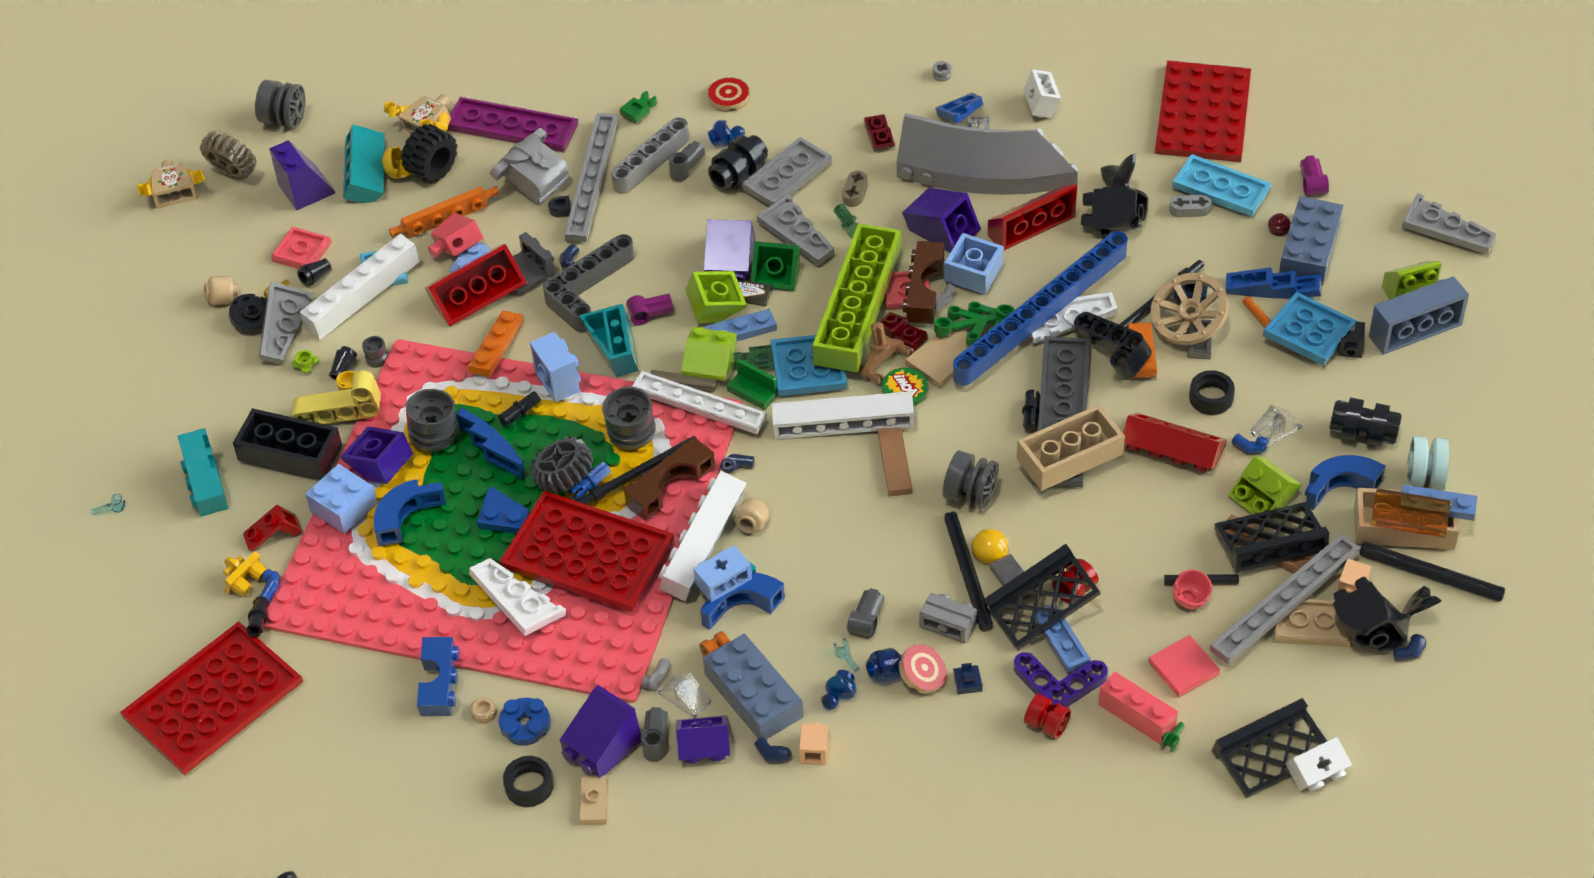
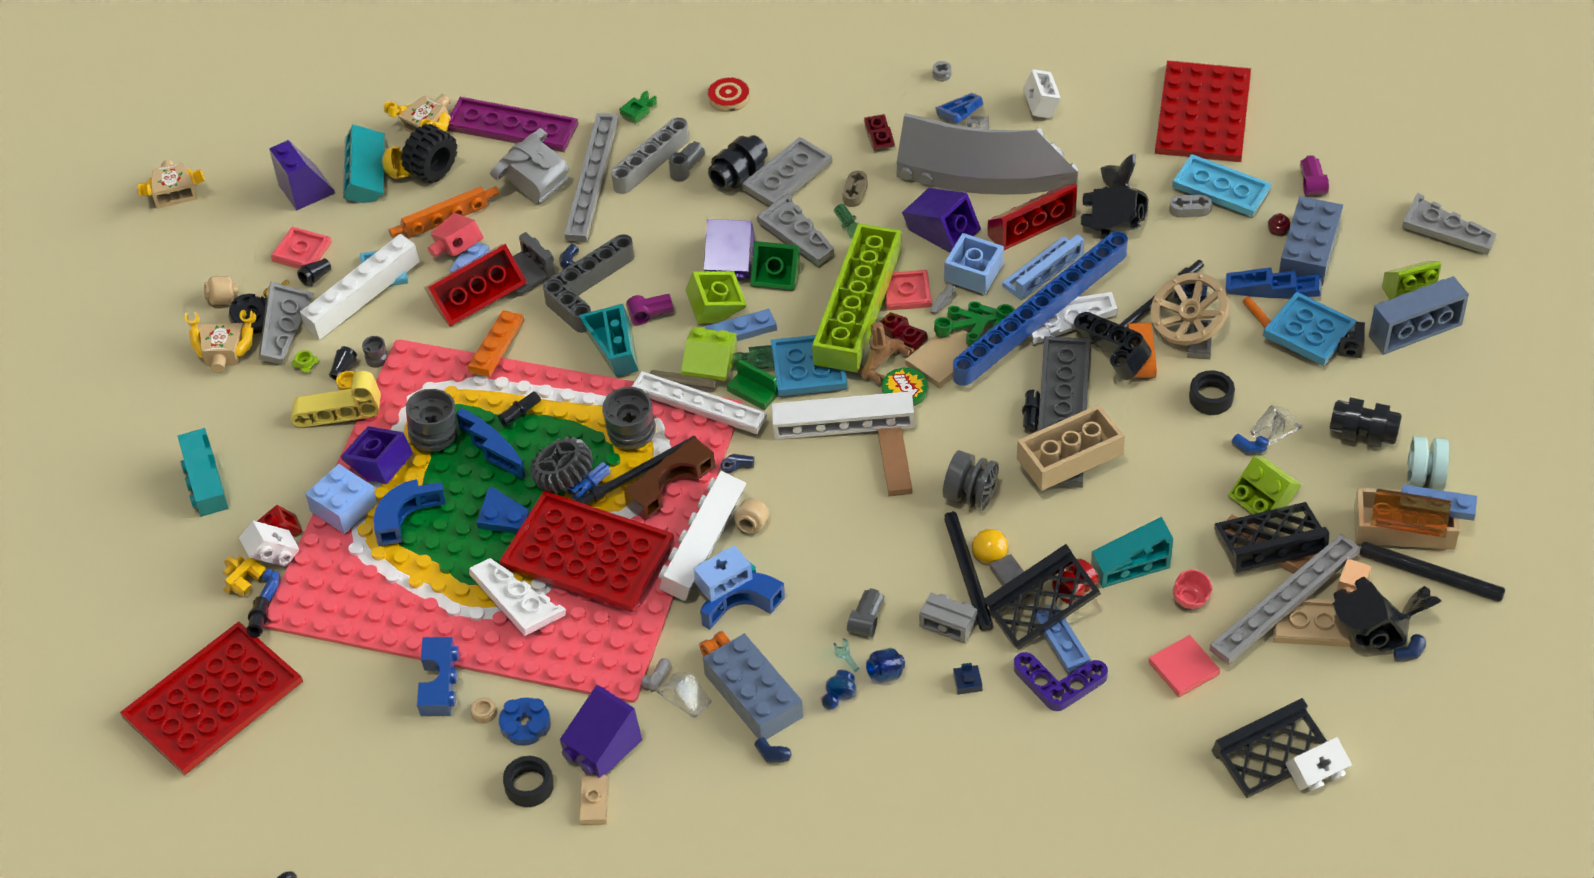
(116, 505): clear light blue hand -> none
(221, 343): none -> torso
(228, 154): dark tan gear -> none
(269, 543): none -> white brick
(280, 103): dark grey wheel -> none
(287, 444): black brick -> none
(555, 366): light blue brick -> none
(559, 206): black tile -> none
(654, 734): dark grey piece -> none
(702, 738): dark purple slope -> none
(723, 135): clear blue animal -> none
(755, 292): tile -> none
(813, 744): light nougat brick -> none
(921, 301): reddish brown arch -> none
(922, 669): tile -> none
(1044, 266): none -> light blue fence
(1048, 716): red wheel -> none
(1134, 554): none -> teal wedge
(1137, 707): coral brick -> none
(1172, 738): green hand -> none
(1173, 441): red slope -> none
(1214, 579): black bar -> none
(1343, 472): blue arch -> none

